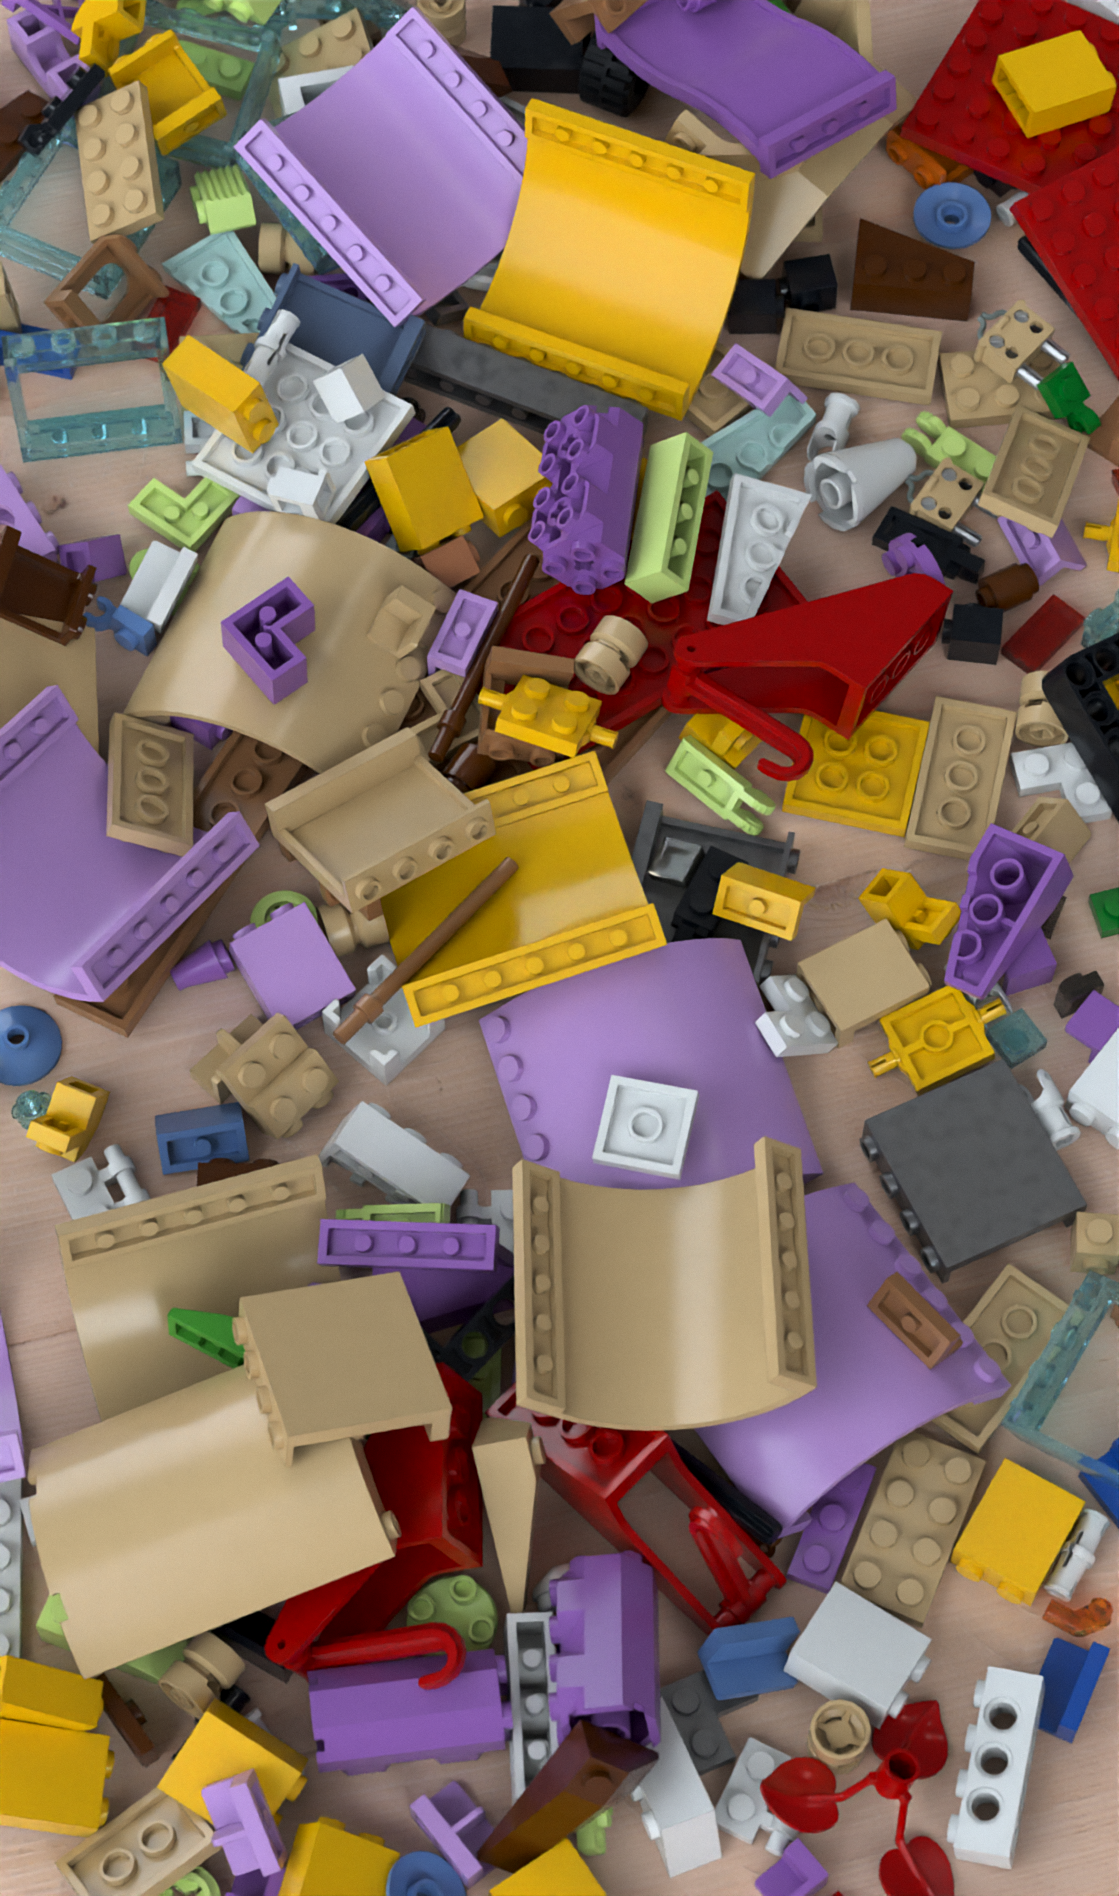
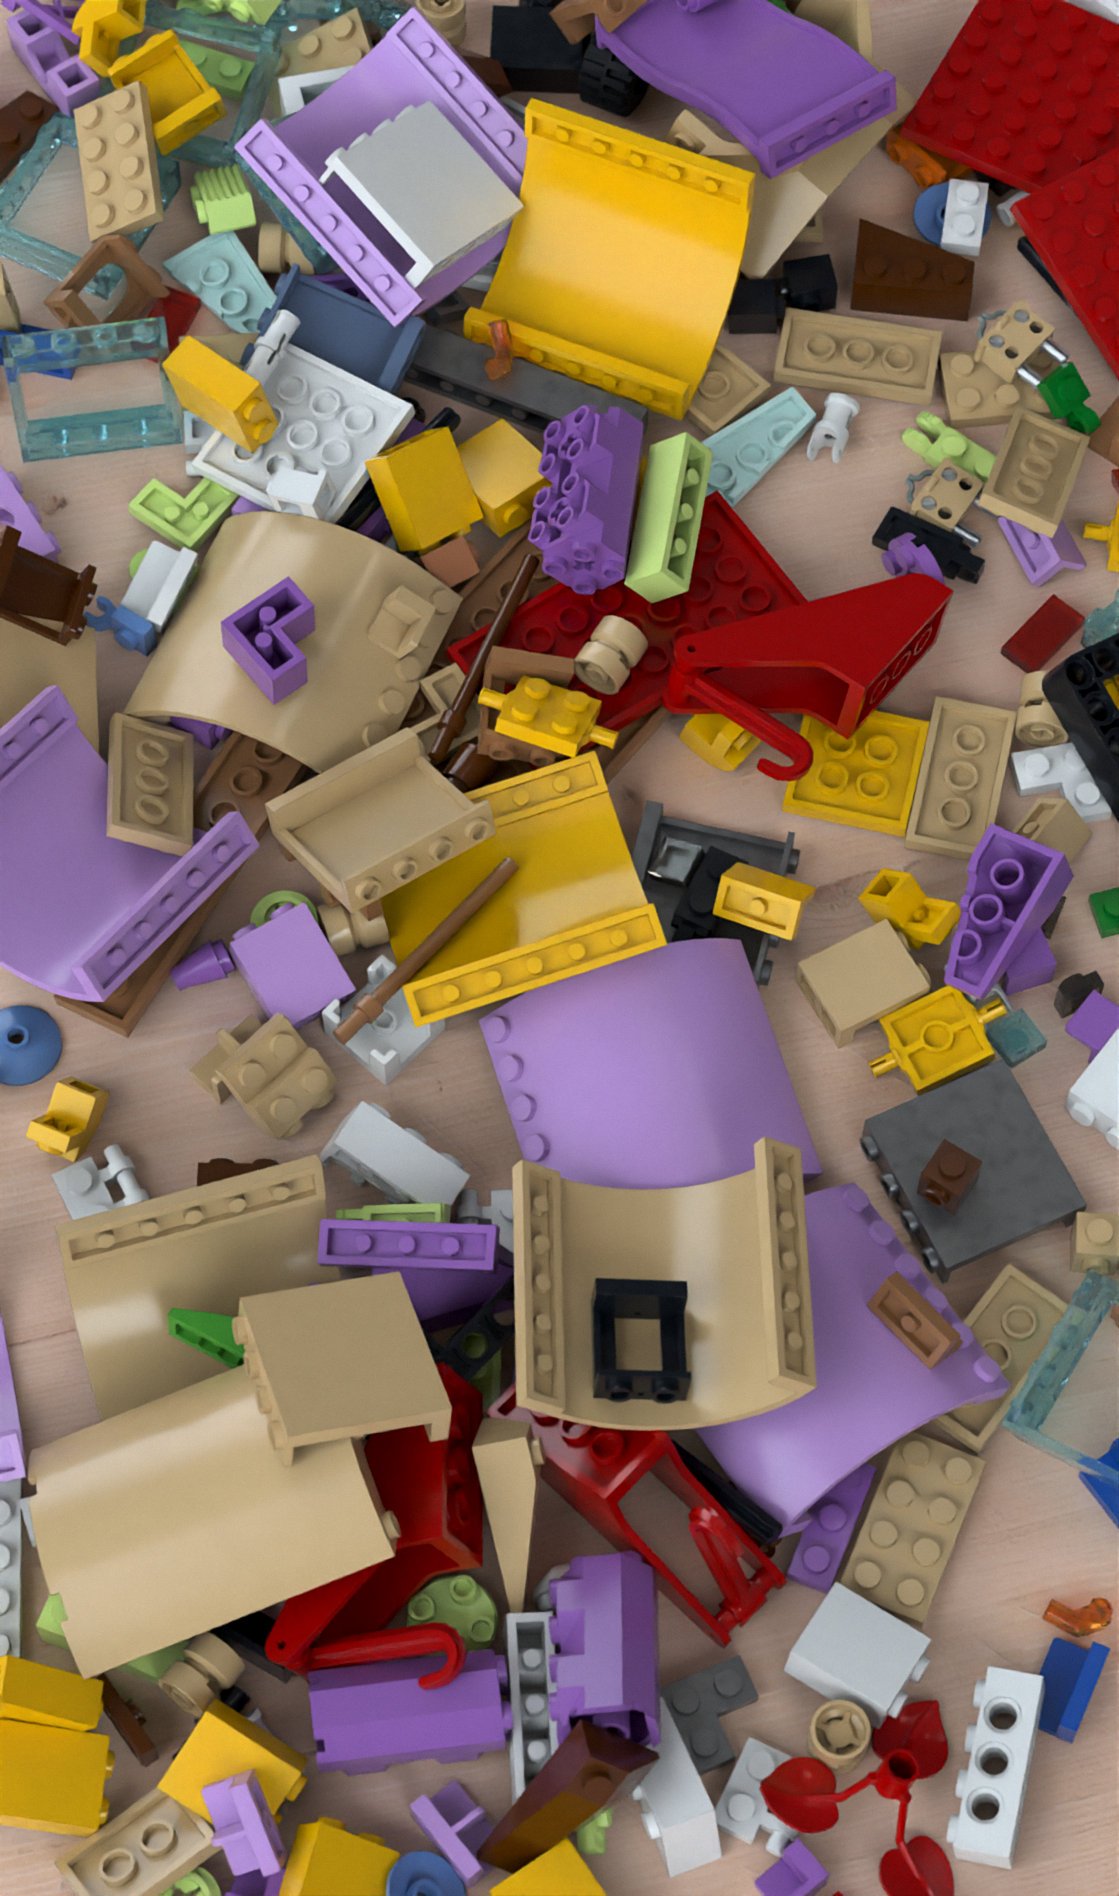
(30, 1106): clear light blue plate -> none
(59, 111): black hinge -> none
(101, 552): medium lavender panel -> none
(201, 1136): medium blue panel -> none
(349, 389): white panel -> none
(426, 188): none -> white panel
(461, 634): lavender panel -> none
(503, 349): none -> clear orange arm
(639, 1300): none -> black panel
(645, 1127): white plate -> none
(718, 785): yellowish green hinge -> none
(749, 1658): medium blue panel -> none
(752, 544): white wing -> none
(755, 380): lavender panel -> none
(796, 1023): white plate -> none
(857, 479): white cone -> none
(949, 1177): none -> reddish brown brick
(964, 217): none -> white plate
(973, 633): black brick -> none
(1007, 587): reddish brown brick -> none
(1016, 1533): yellow brick -> none
(1051, 1113): white piece -> none
(1054, 83): yellow brick -> none
(1077, 1555): white pin -> none

